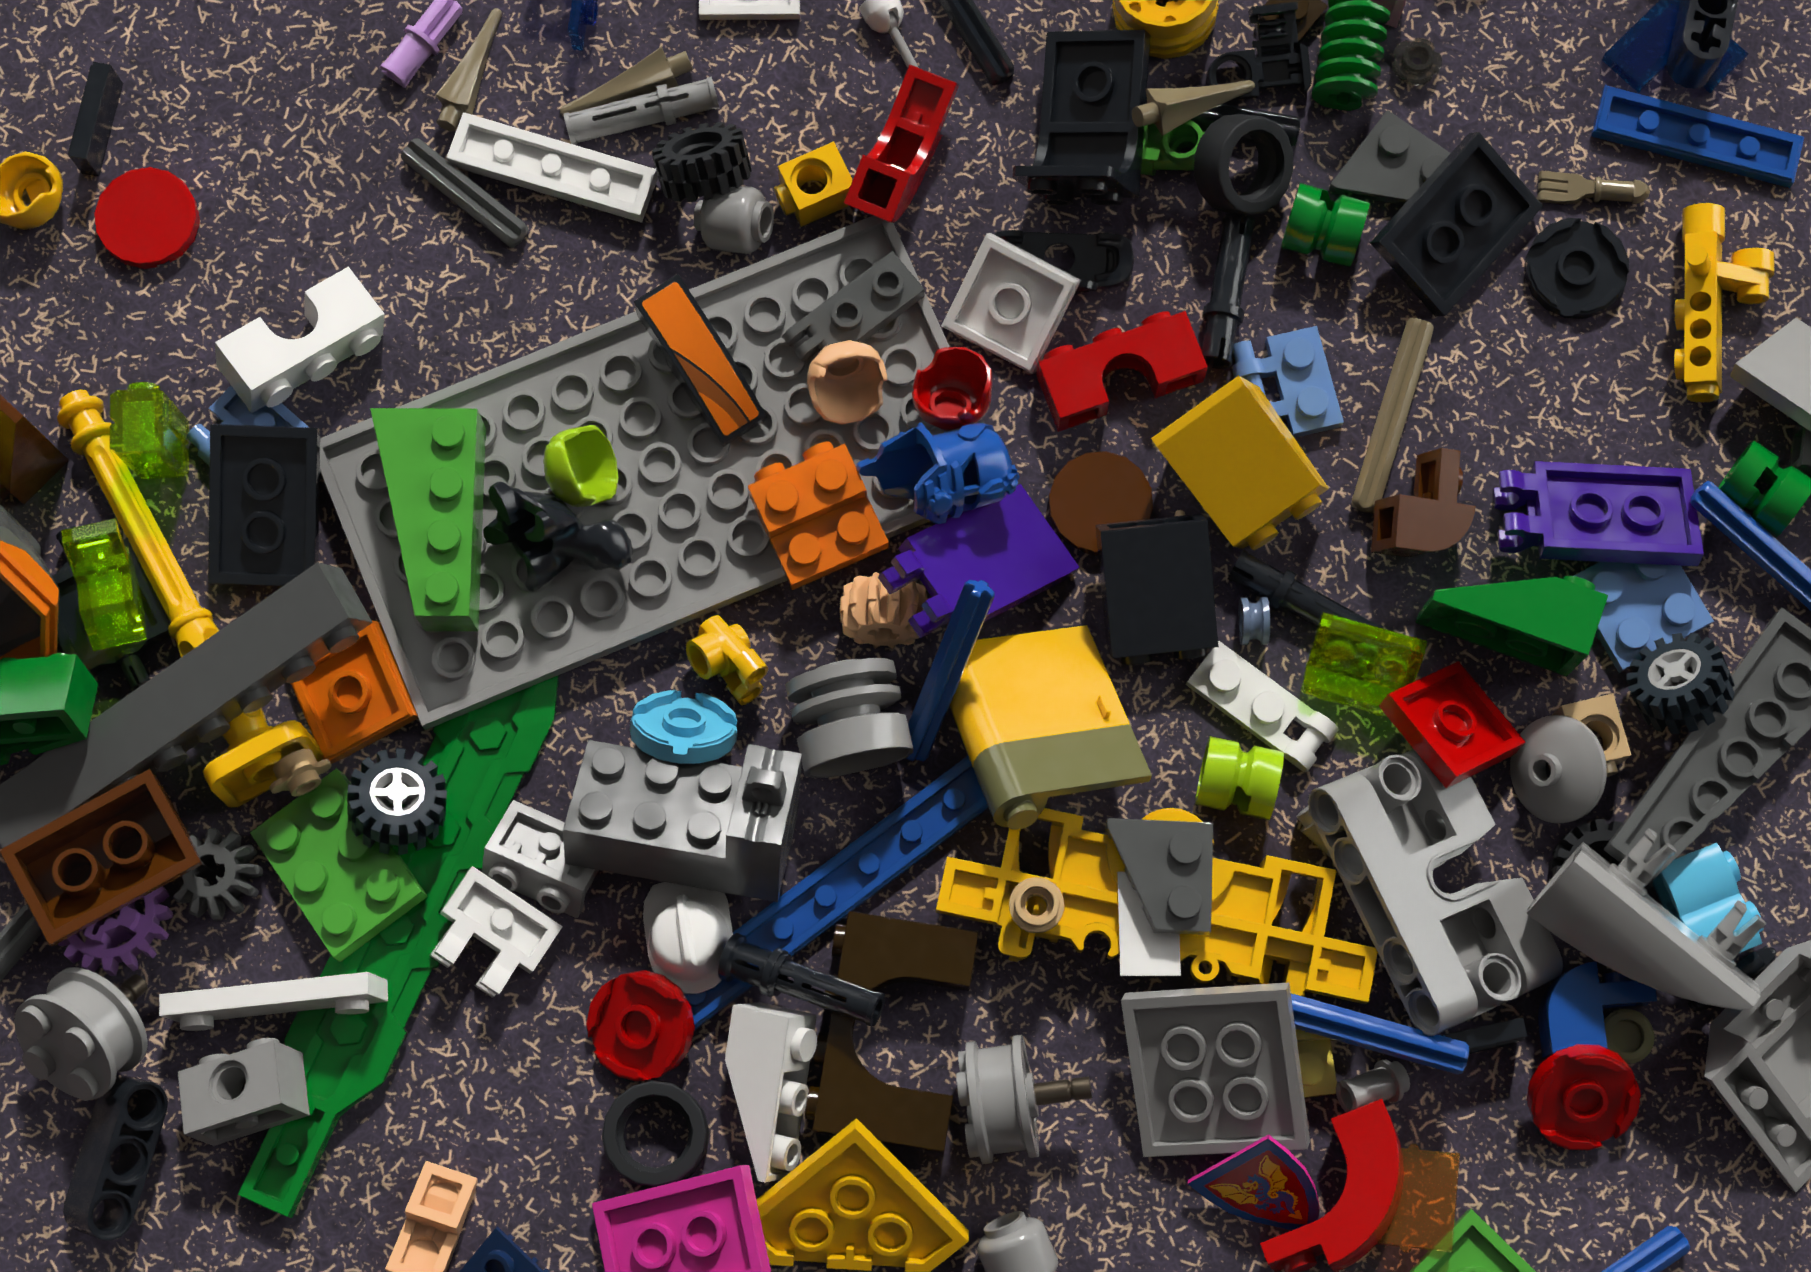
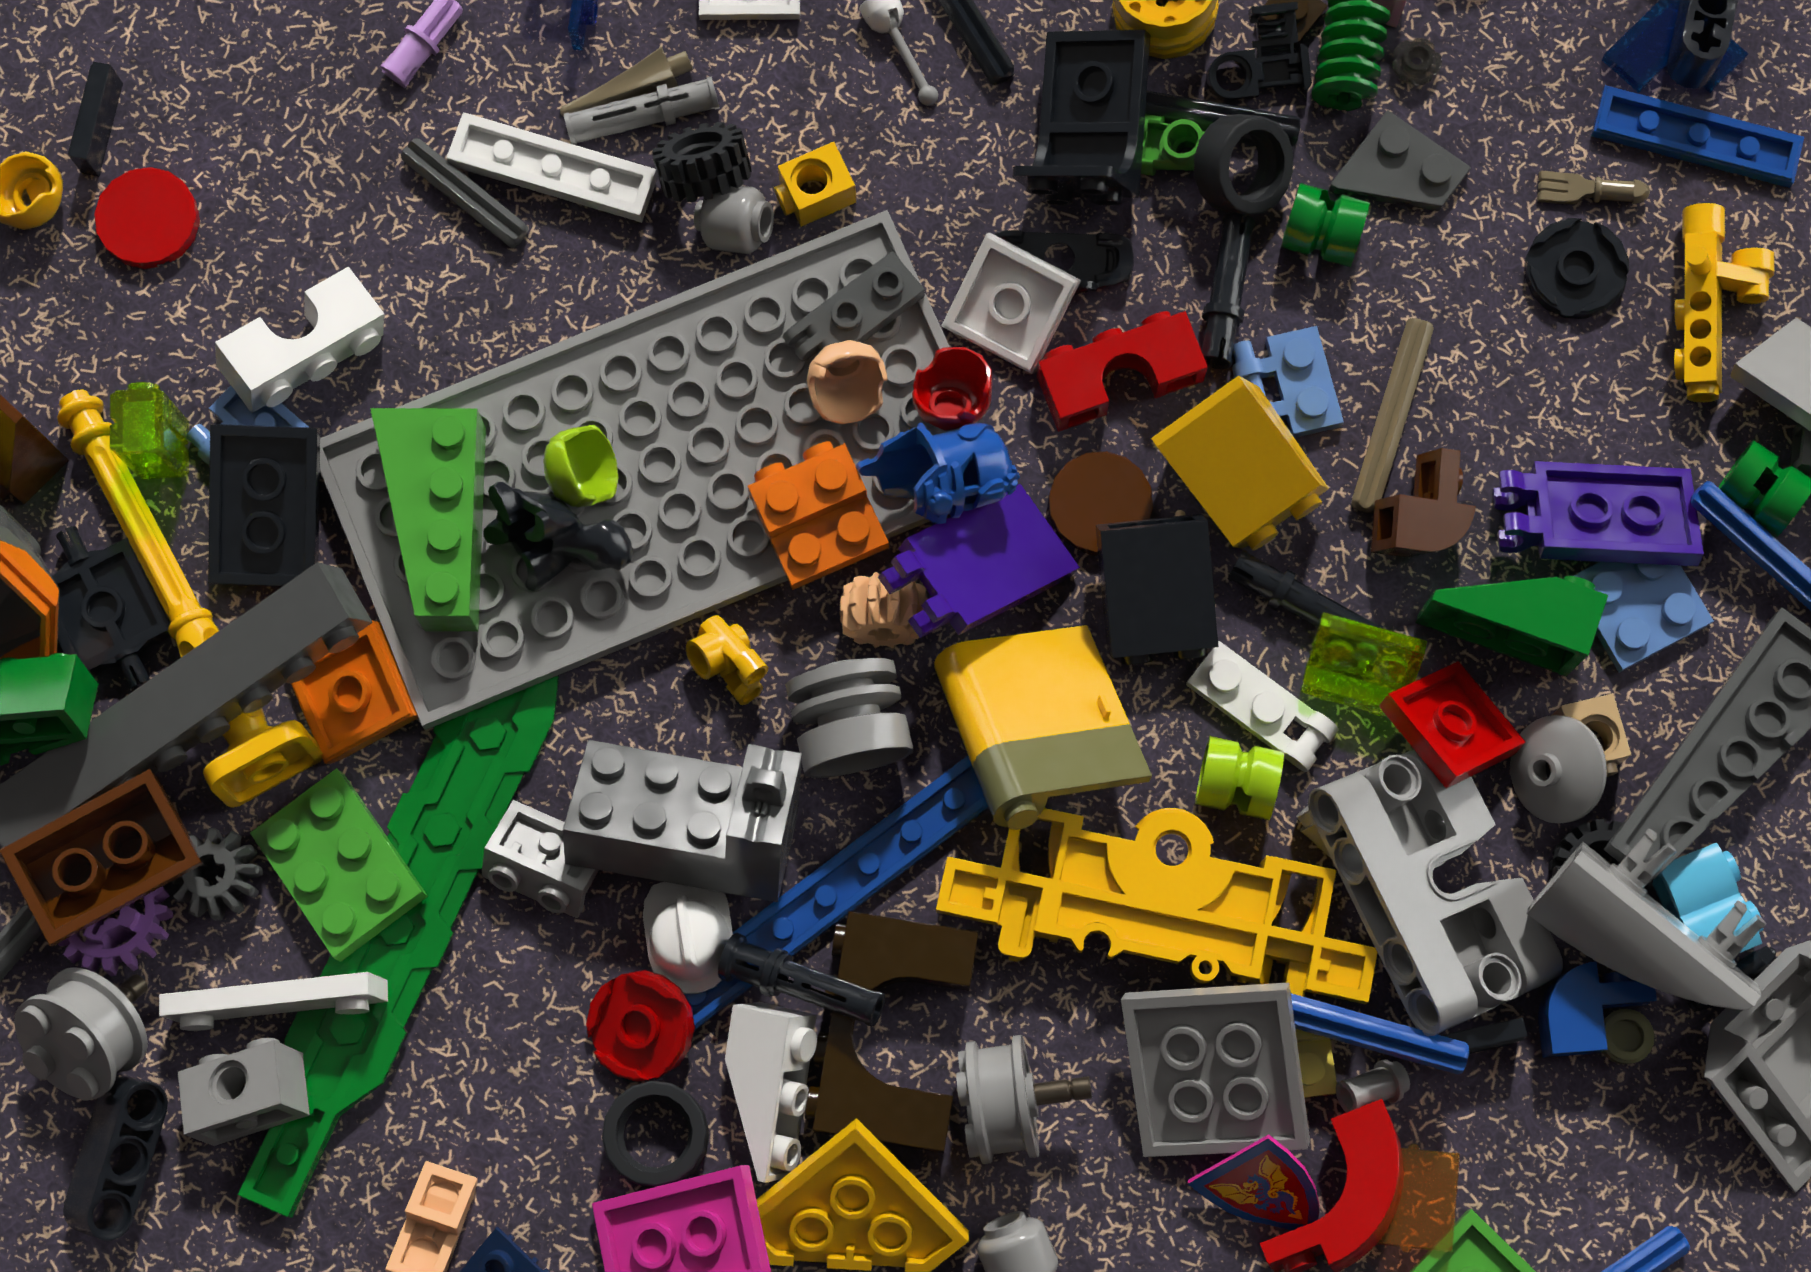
(105, 584): clear neon green brick -> none
(298, 773): tan plate -> none
(398, 783): black wheel -> none
(462, 86): dark tan piece -> none
(501, 922): white plate -> none
(683, 727): medium azure tile -> none
(699, 360): slope -> none
(901, 156): red arch -> none
(948, 666): blue axle -> none
(1036, 887): tan plate -> none
(1140, 948): white sticker -> none
(1169, 870): dark grey wing -> none
(1174, 106): dark tan piece -> none
(1254, 621): sand blue bush -> none
(1456, 224): black plate -> none
(1583, 1097): red tile -> none
(1681, 683): black wheel -> none

